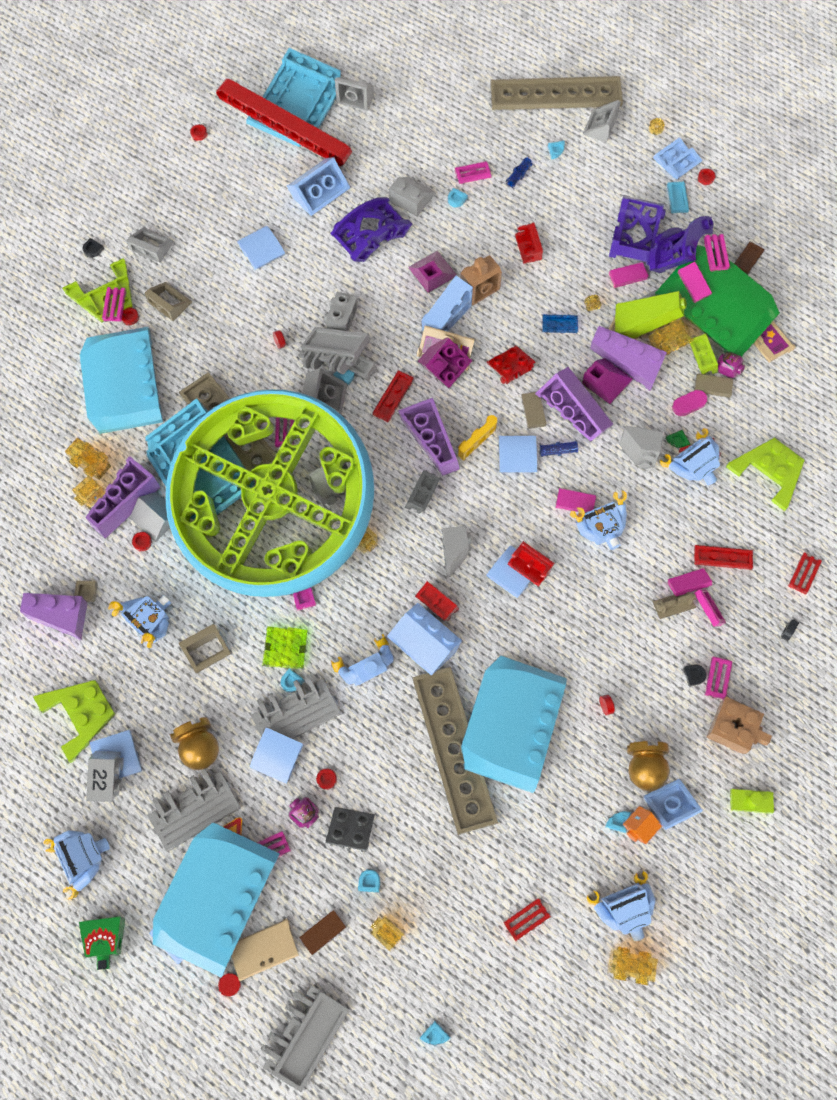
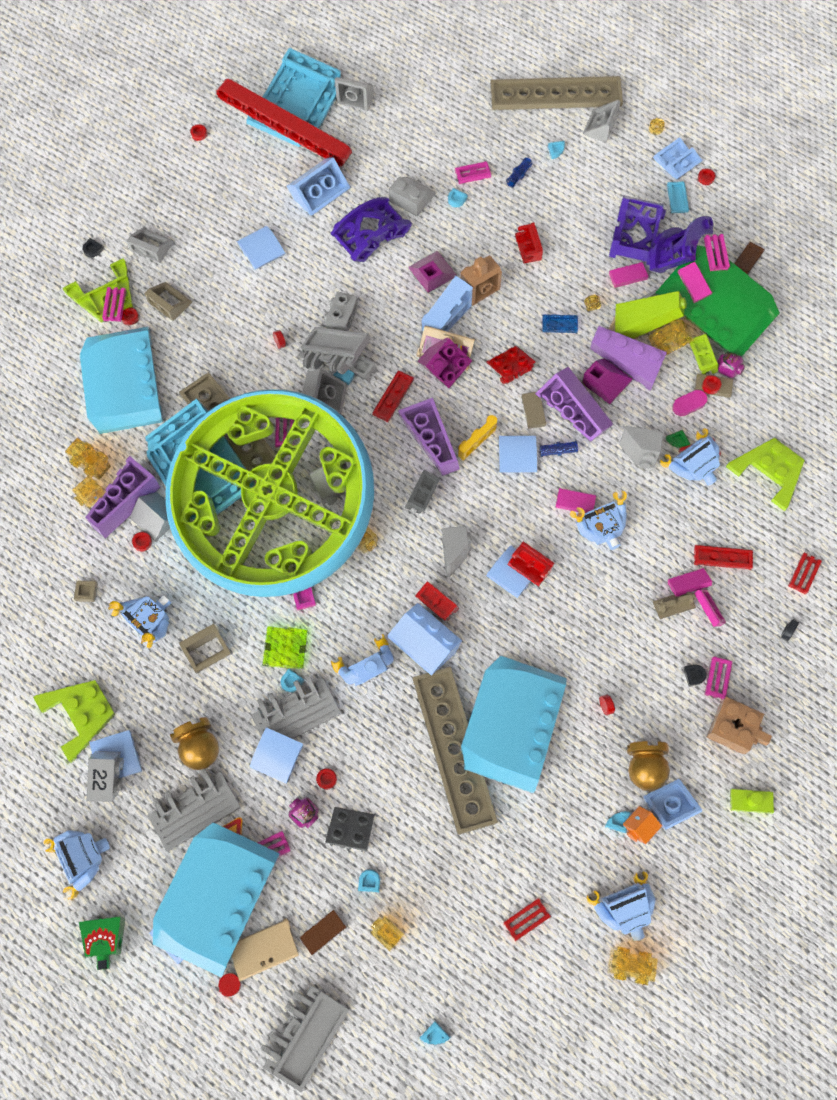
(56, 611): medium lavender wedge -> none
(711, 384): none -> red tile
(773, 343): door -> none

